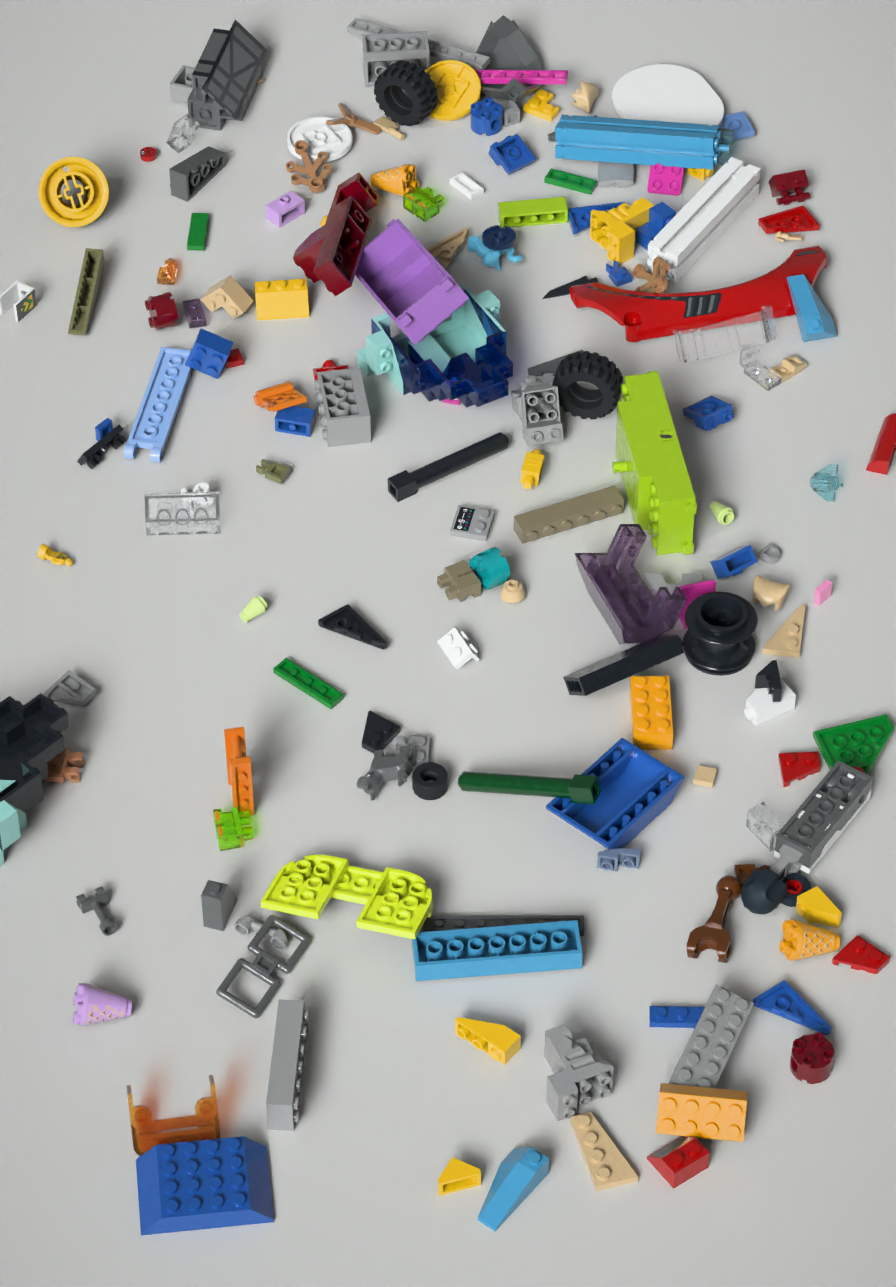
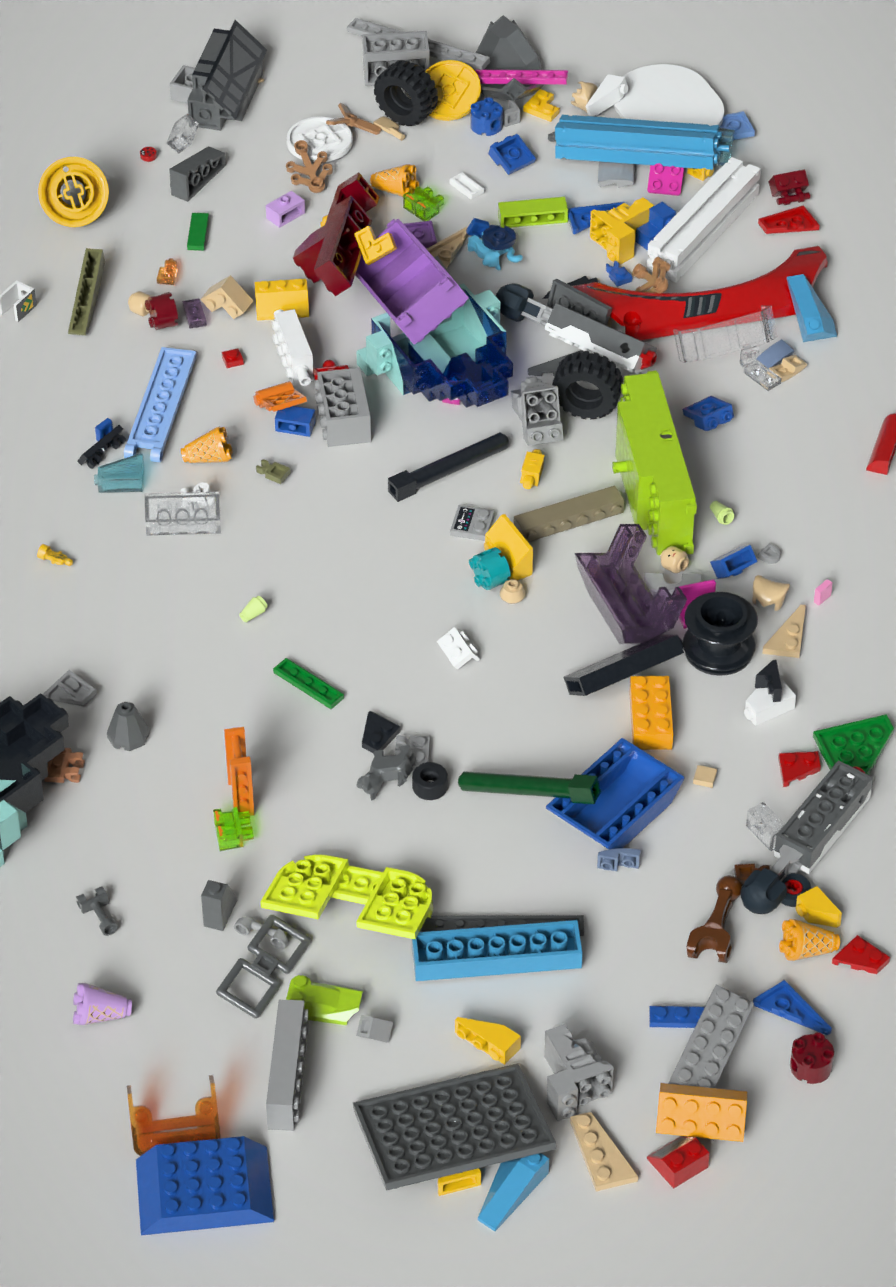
(121, 475): none -> clear light blue slope
(127, 728): none -> dark grey cone
(137, 303): none -> tan head
(208, 448): none -> light orange cone
(209, 353): blue brick -> none
(293, 347): none -> white brick
(325, 1001): none -> lime slope
(351, 624): black wing -> none
(373, 248): none -> yellow plate
(374, 1028): none -> light grey panel
(423, 232): none -> medium lavender plate
(453, 1126): none -> dark grey plate
(460, 580): dark tan hips -> none
(477, 227): none -> blue plate
(512, 546): none -> yellow slope
(570, 181): green tile -> none
(577, 329): none -> piece
(578, 301): none -> dark grey plate
(608, 94): none -> white slope
(674, 559): none -> tan head
(775, 354): none -> sand blue slope
(779, 236): tan piece -> none
(825, 482): clear light blue brick -> none

